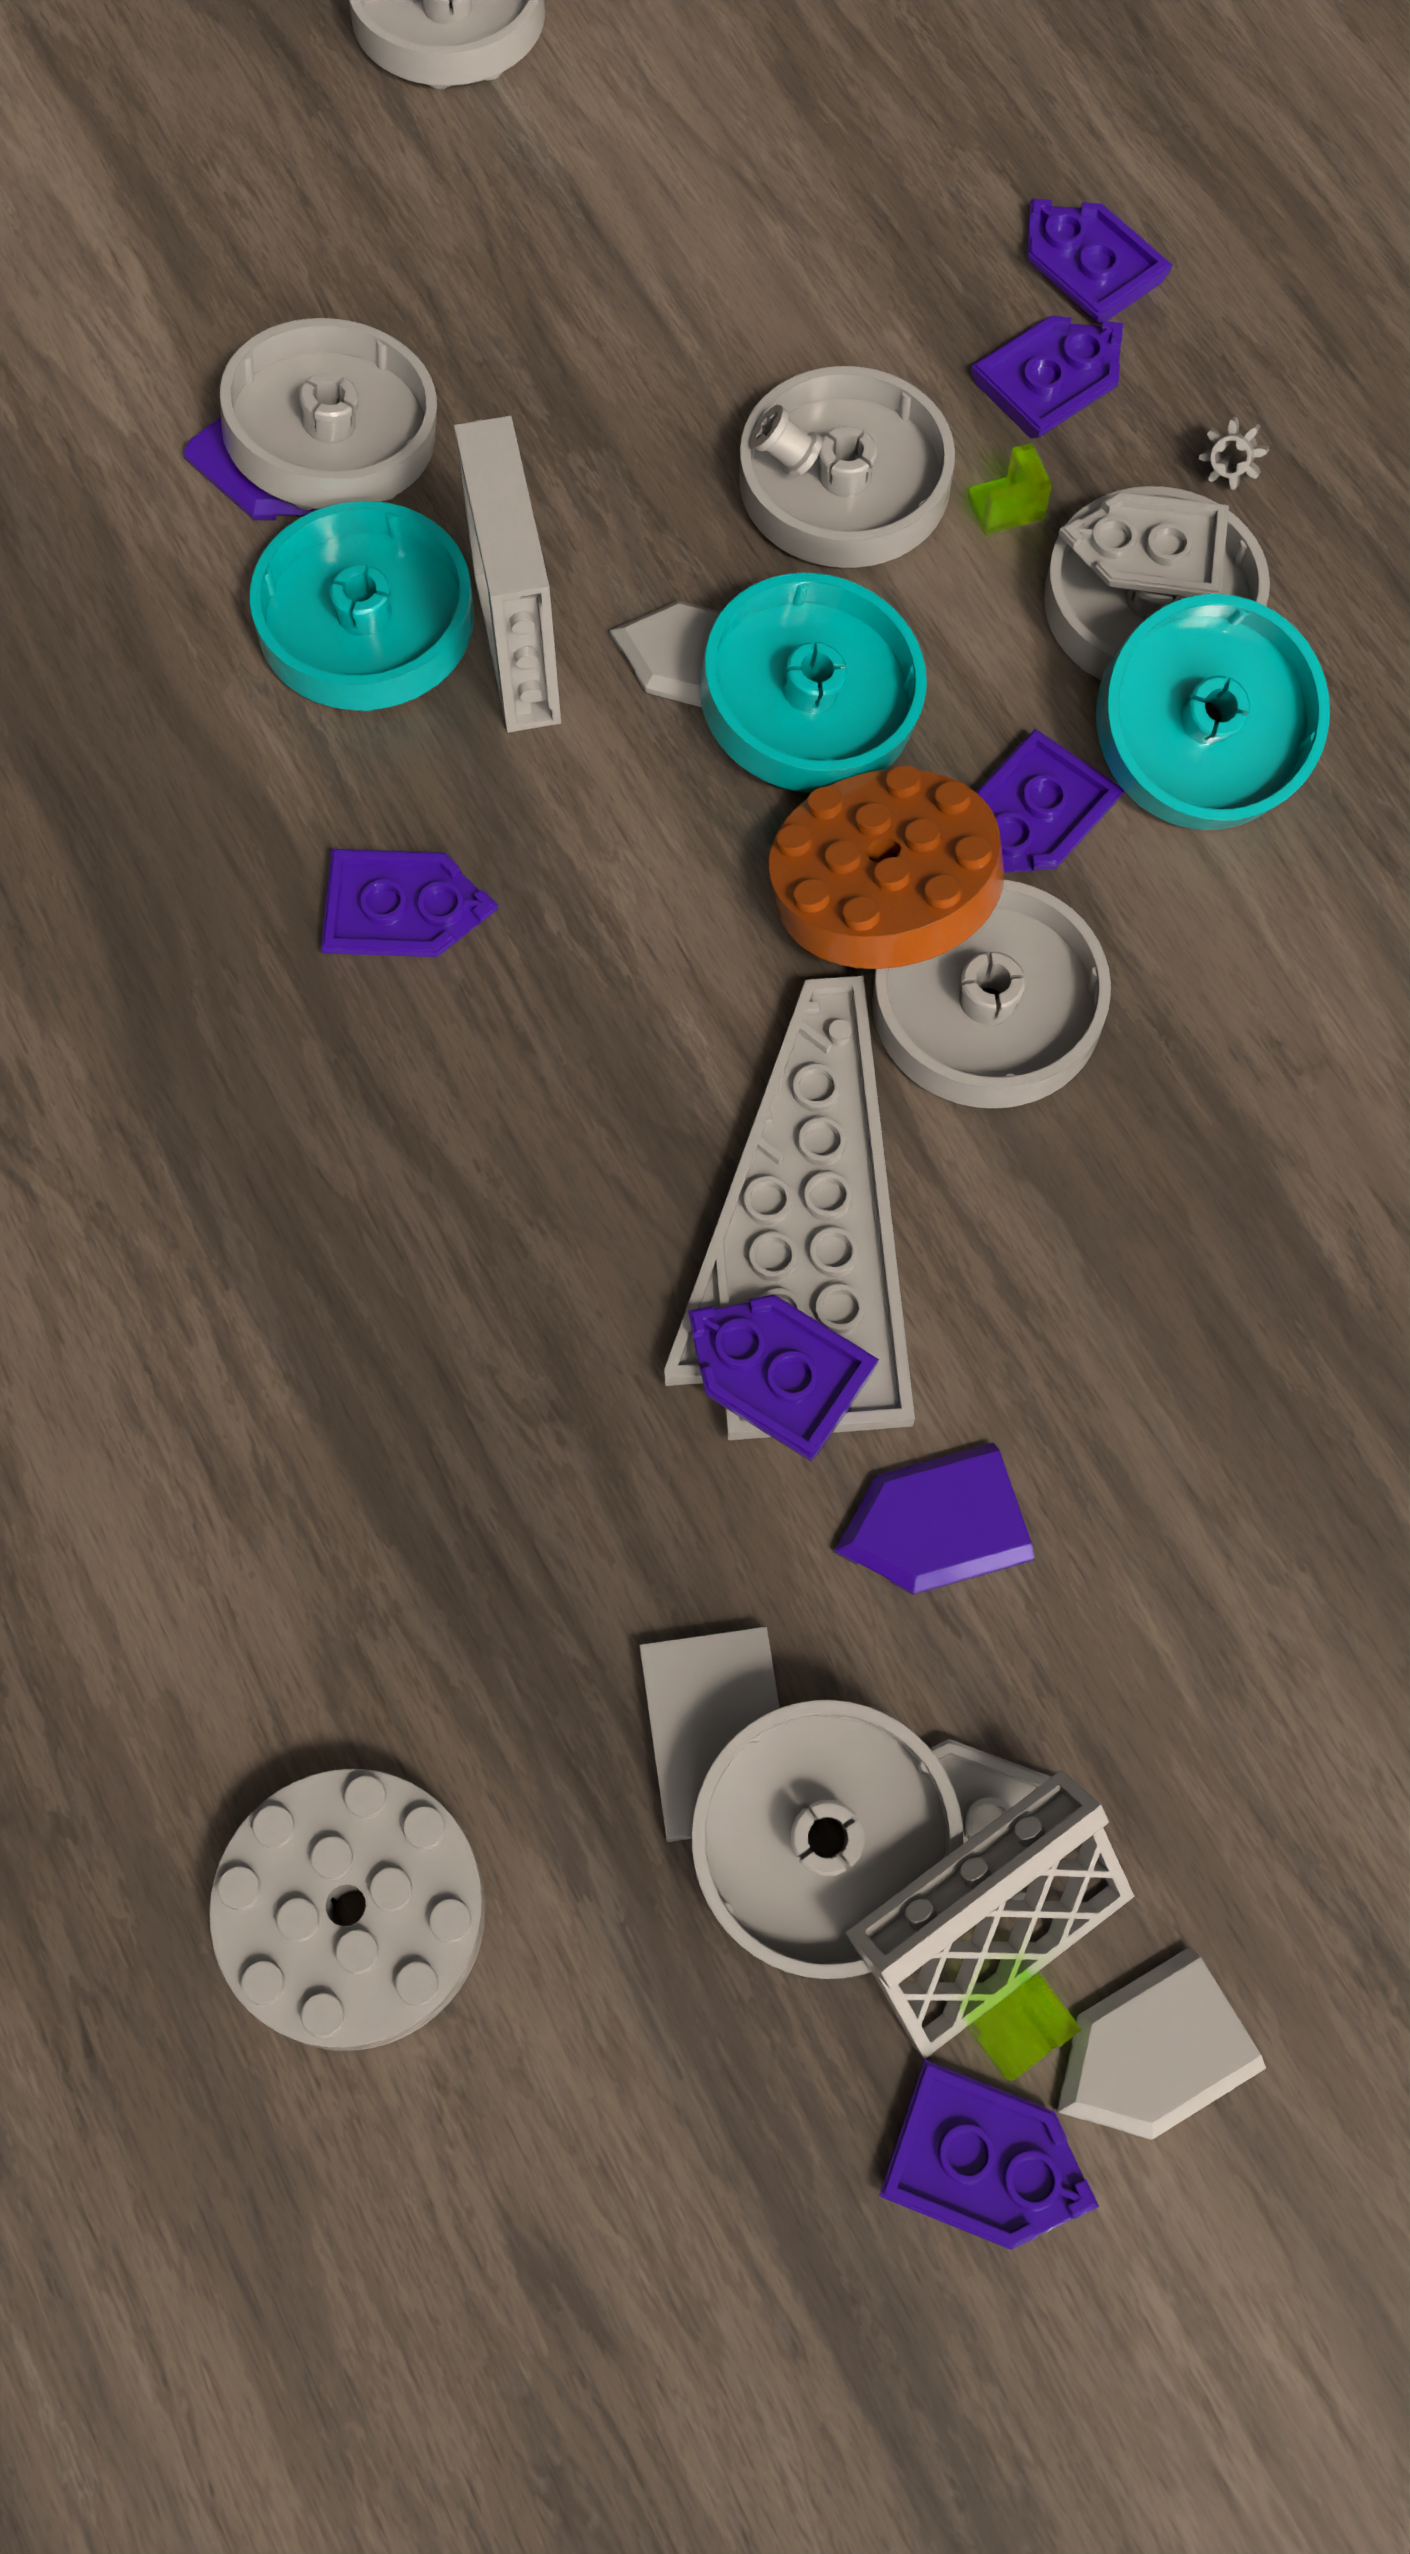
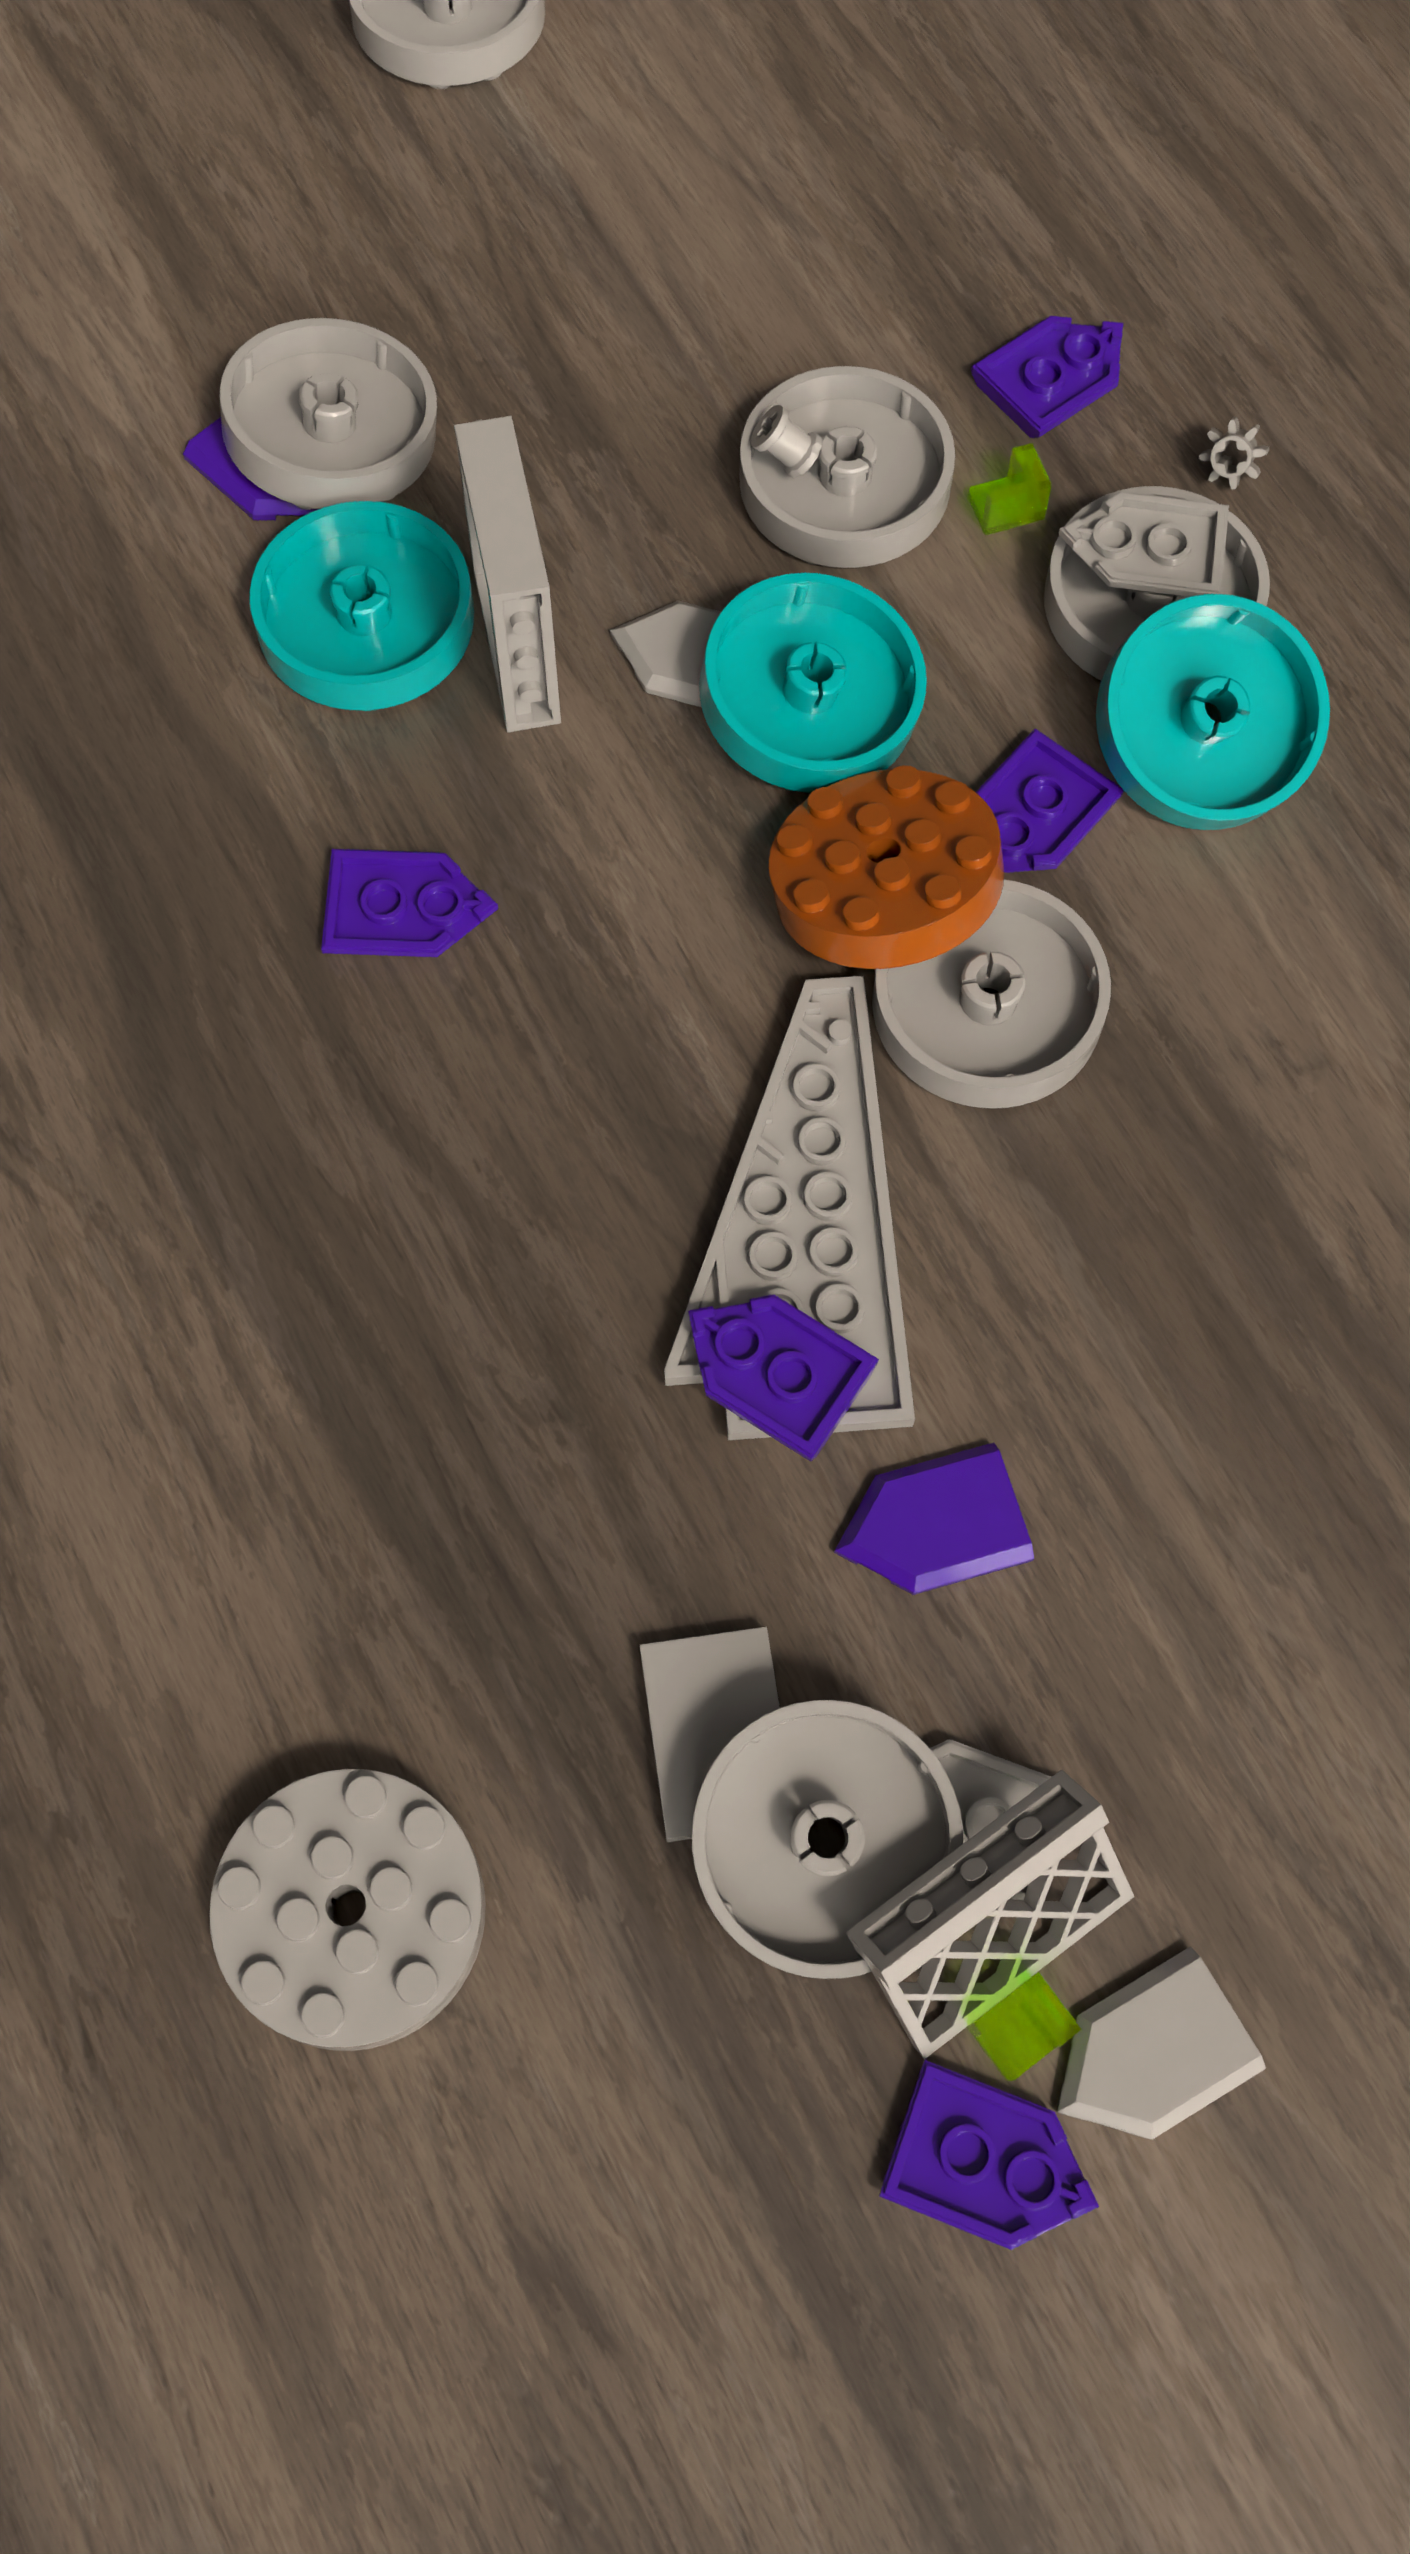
(1093, 256): dark purple tile -> none

